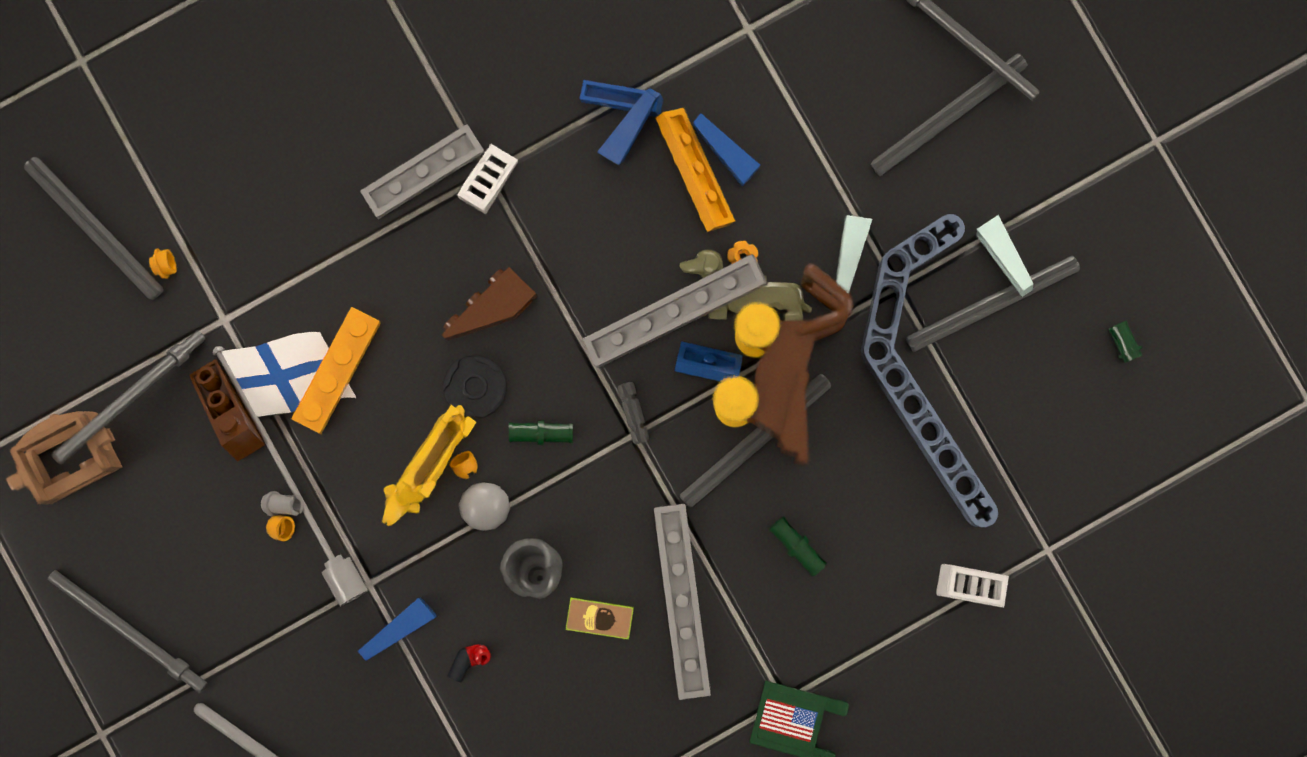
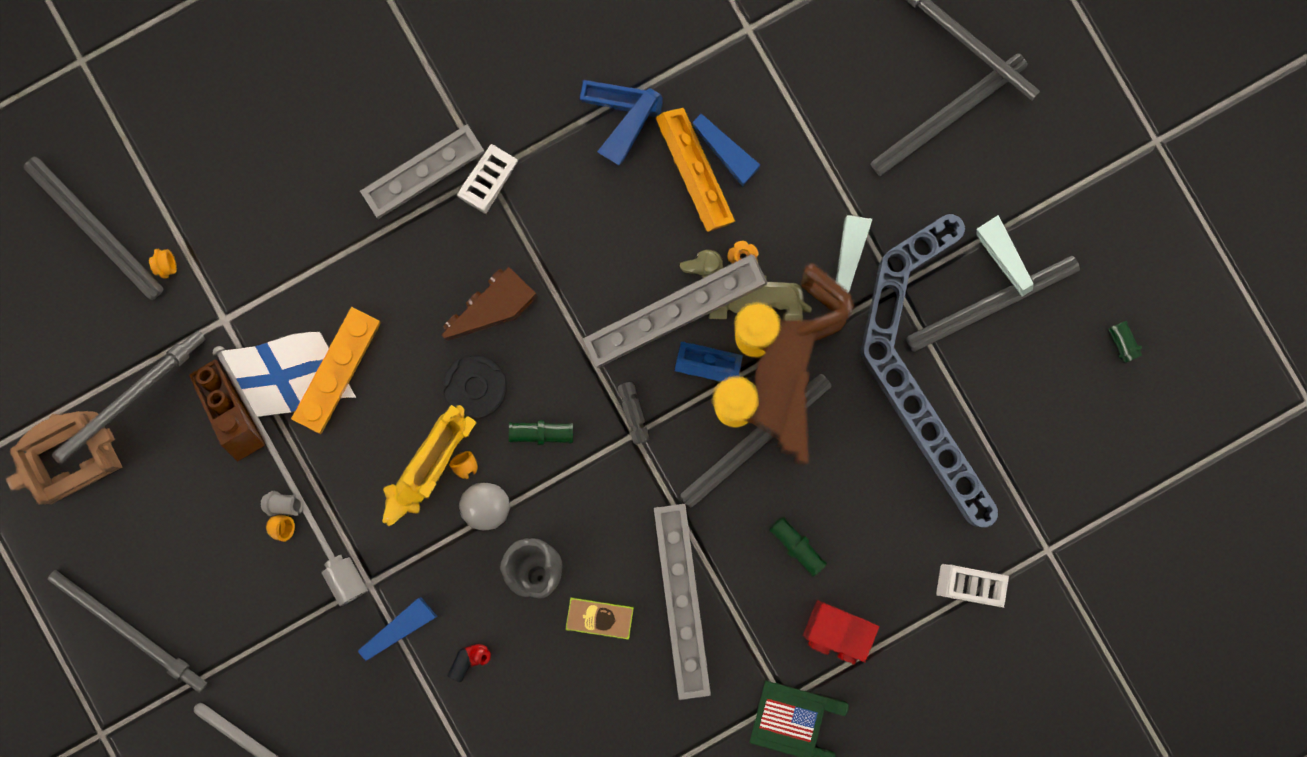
(840, 632): none -> red brick

